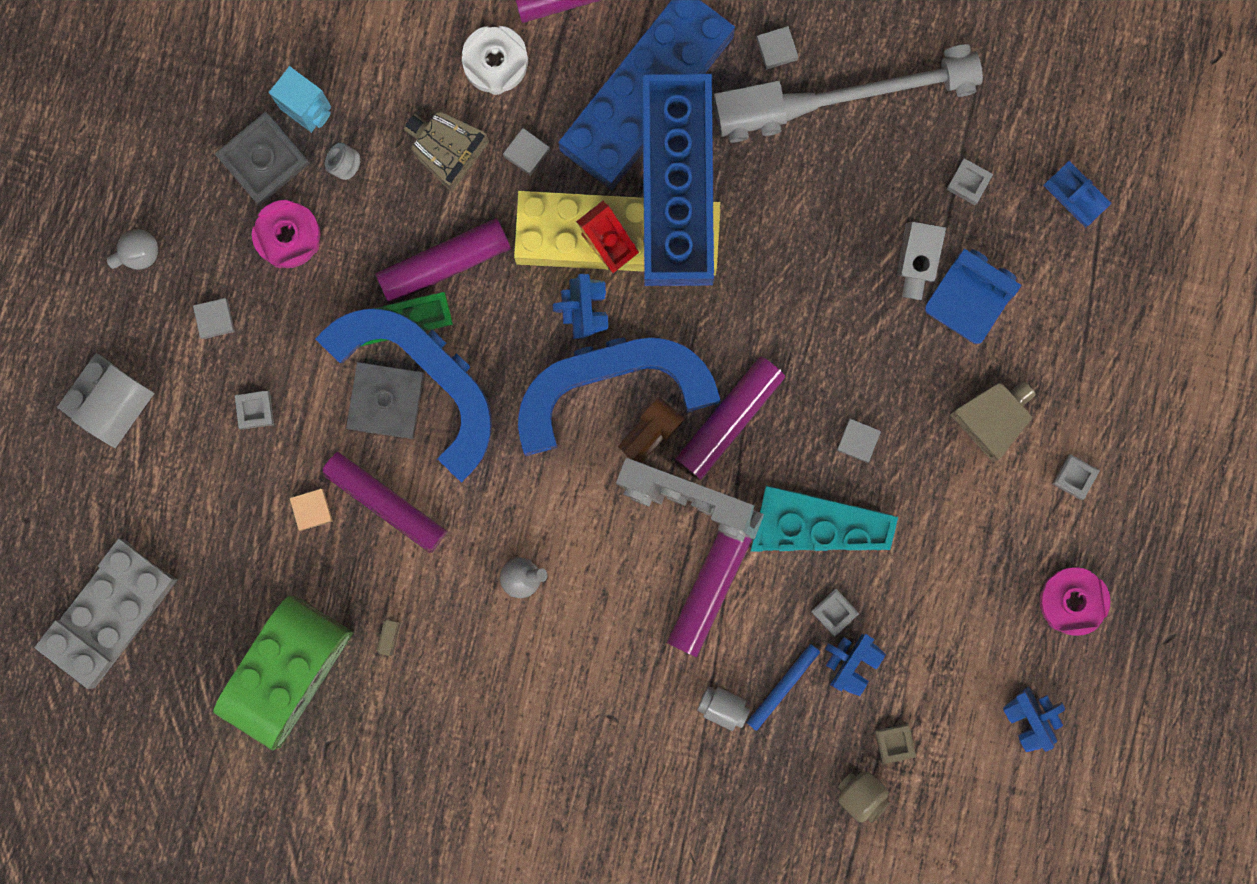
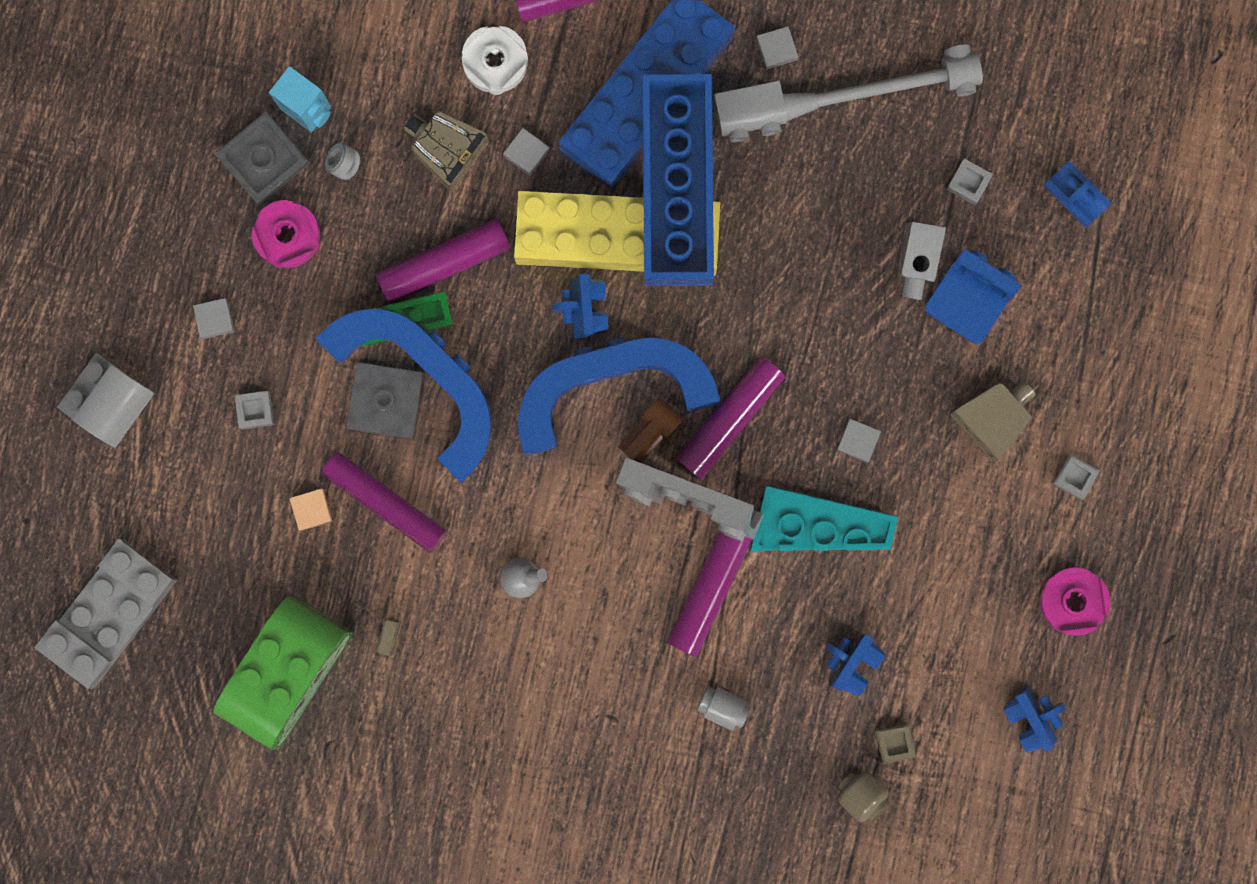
(135, 250): light grey piece -> none
(607, 237): red slope -> none
(783, 687): blue bar -> none
(835, 612): light grey tile -> none

